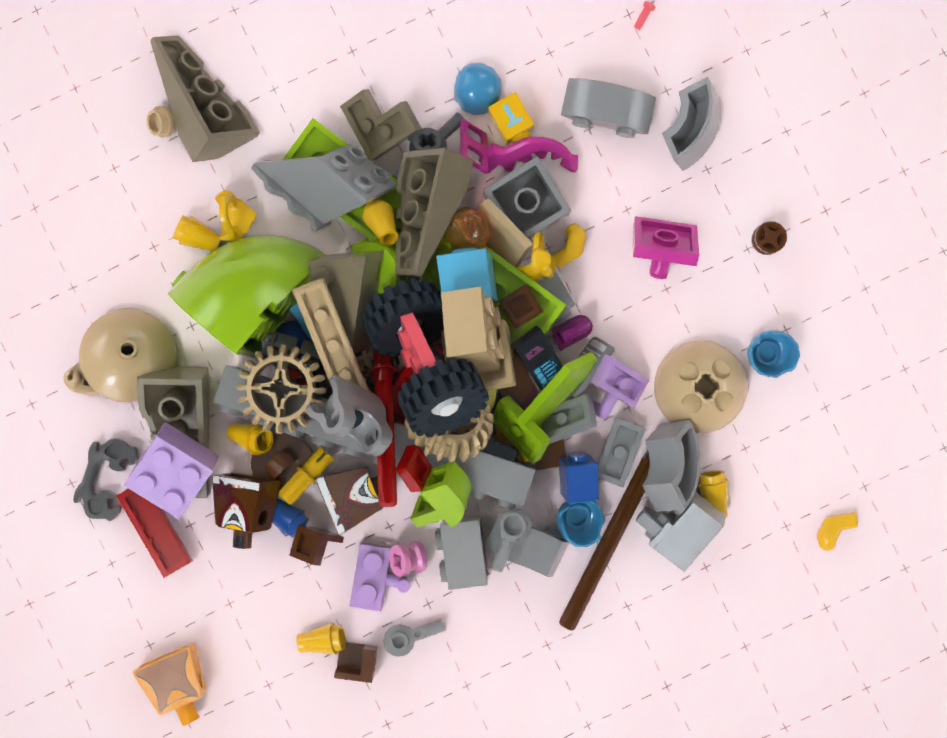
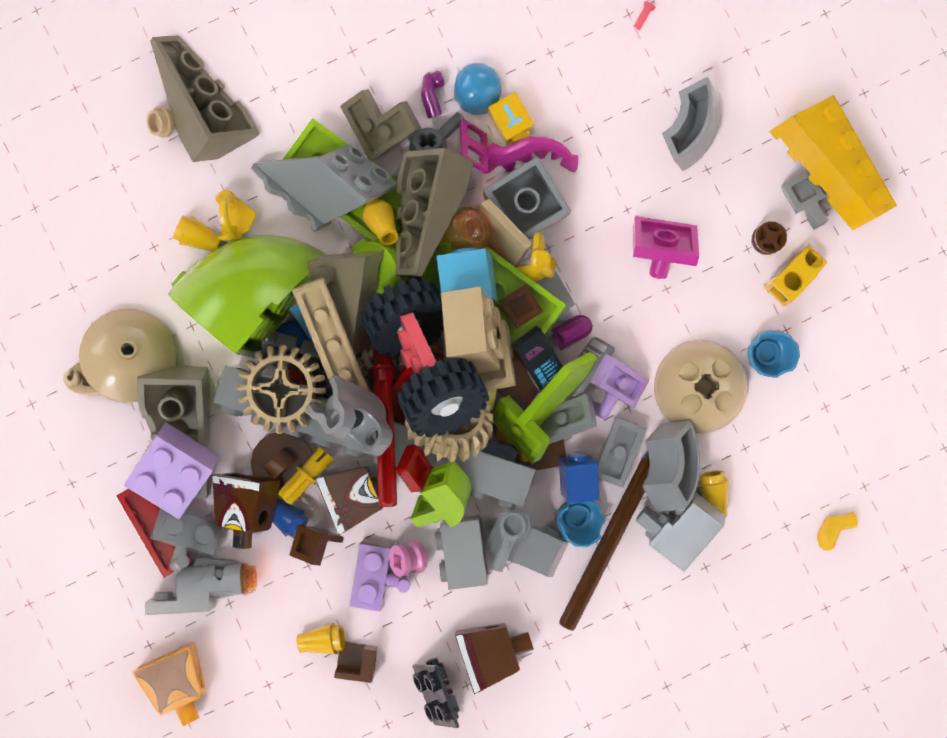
(98, 505): dark grey helmet -> none
(185, 534): none -> light grey plate
(200, 584): none -> light grey plate
(250, 437): yellow cone -> none
(400, 639): light grey plate -> none
(428, 93): none -> magenta arm
(438, 707): none -> black hinge
(491, 653): none -> reddish brown torso
(574, 245): yellow arm -> none
(608, 106): light grey brick -> none
(796, 275): none -> yellow leg
(805, 196): none -> light grey plate
(836, 161): none -> yellow wedge

